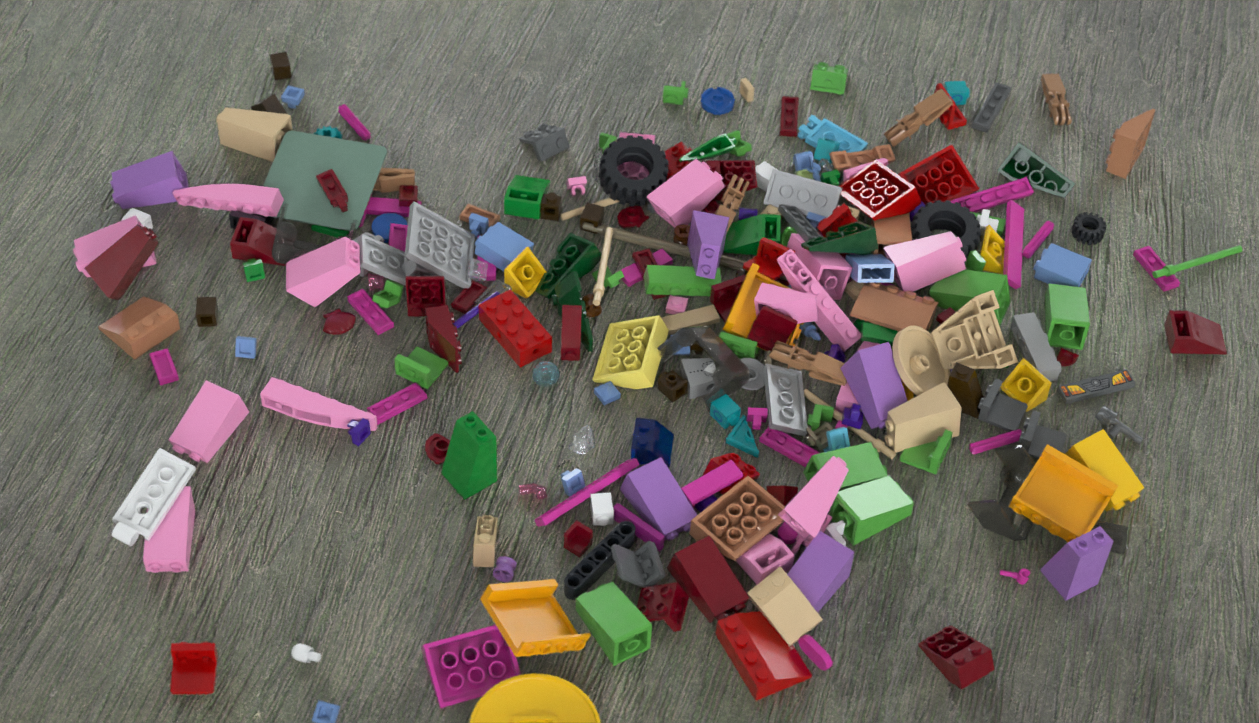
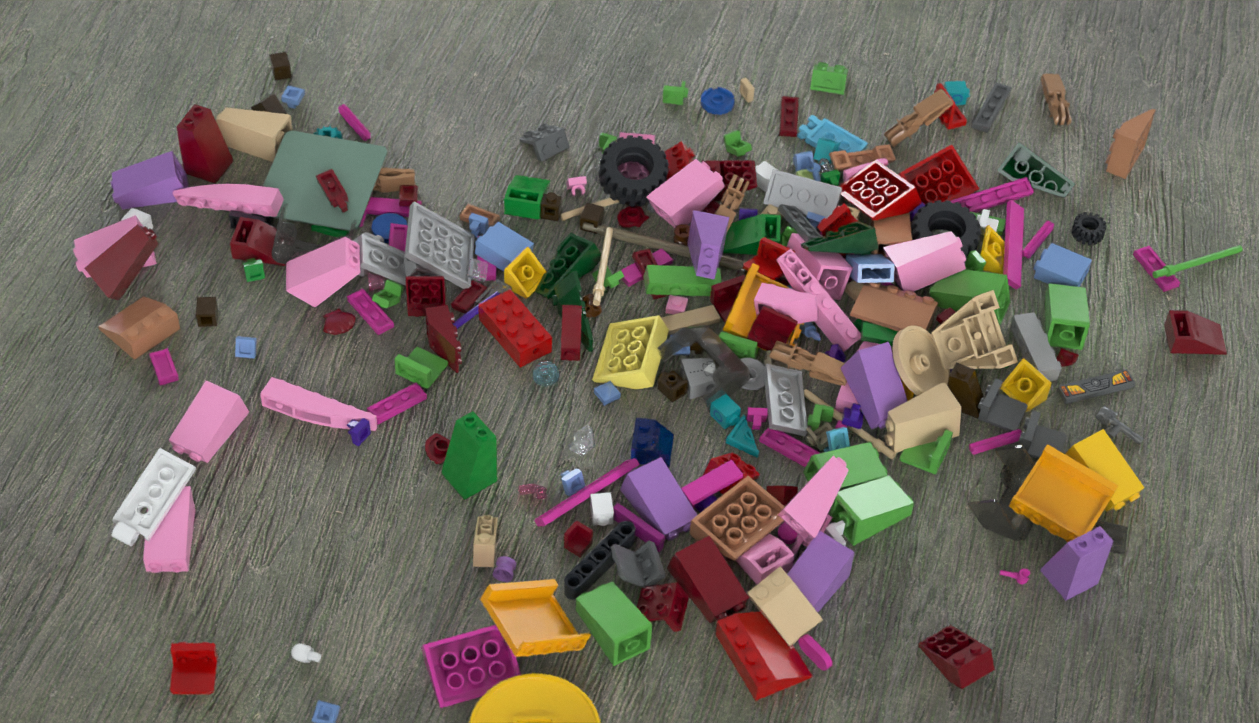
(203, 145): none -> dark red slope
(713, 148): green piece -> none

